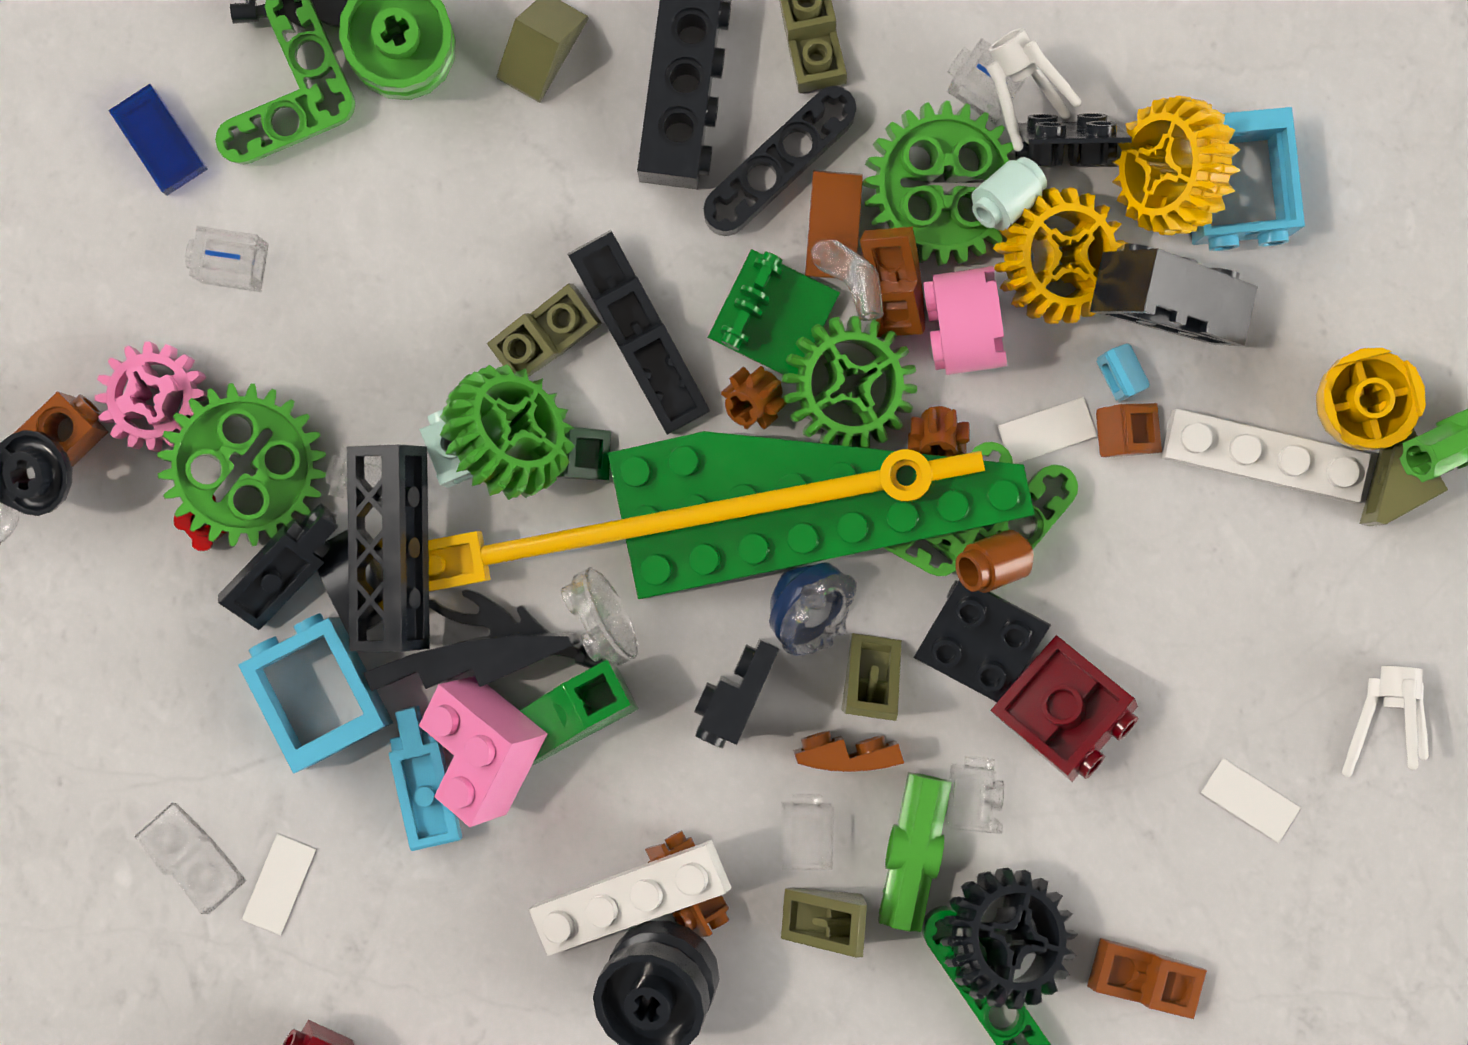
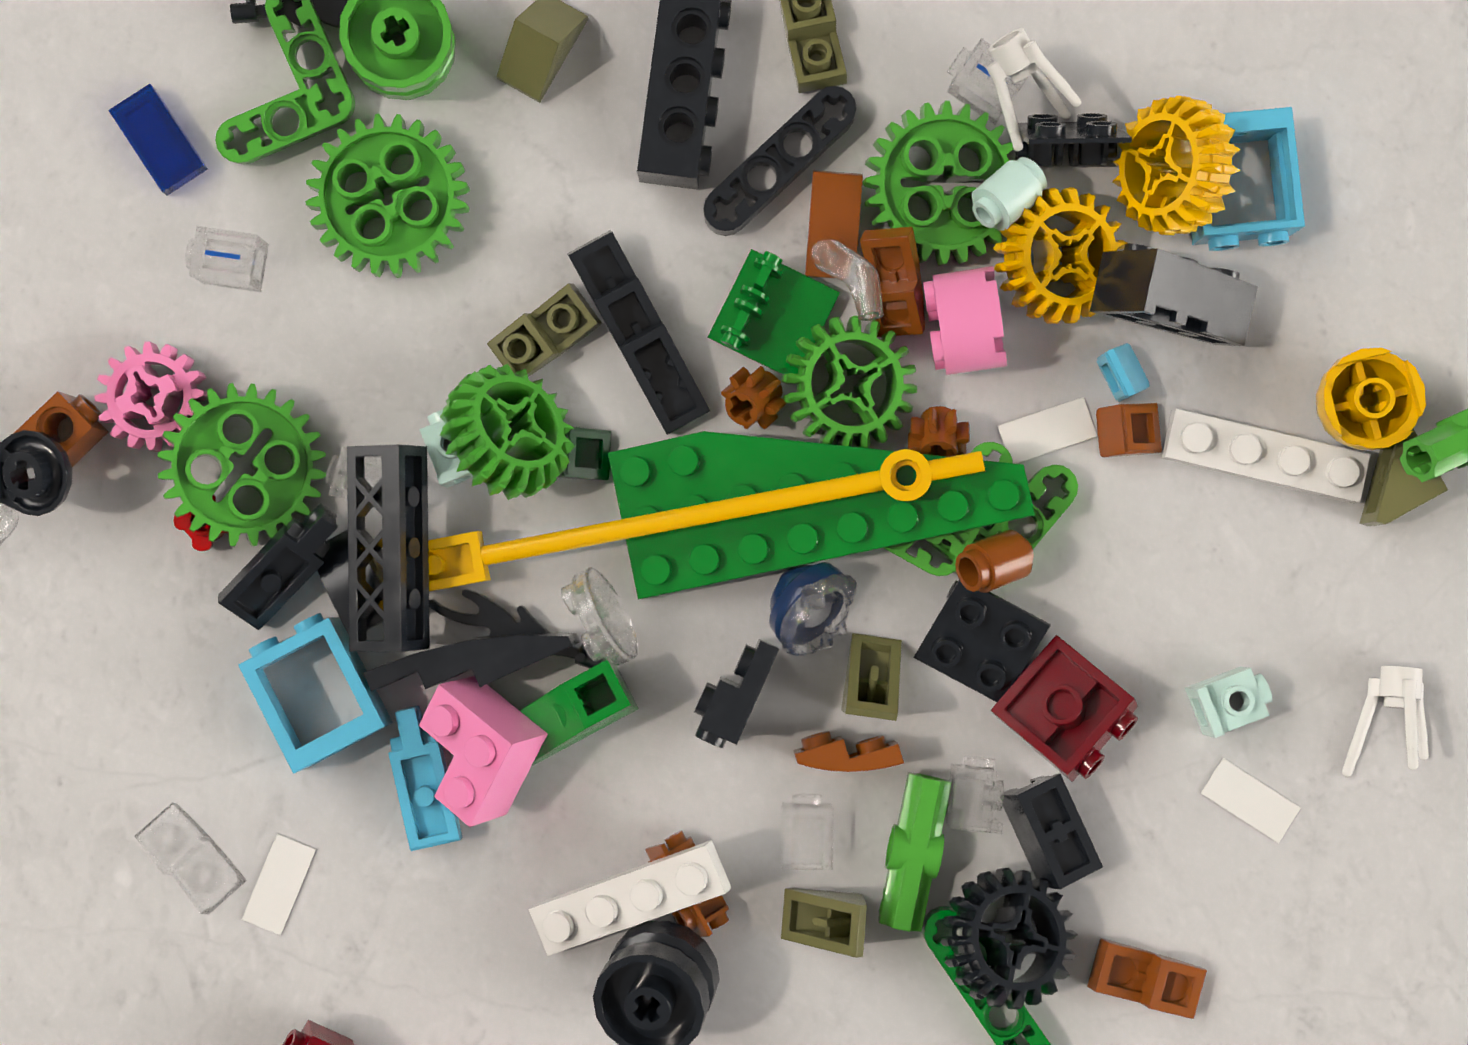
(373, 153): none -> bright green gear
(1051, 831): none -> black hinge
(1212, 697): none -> light aqua brick

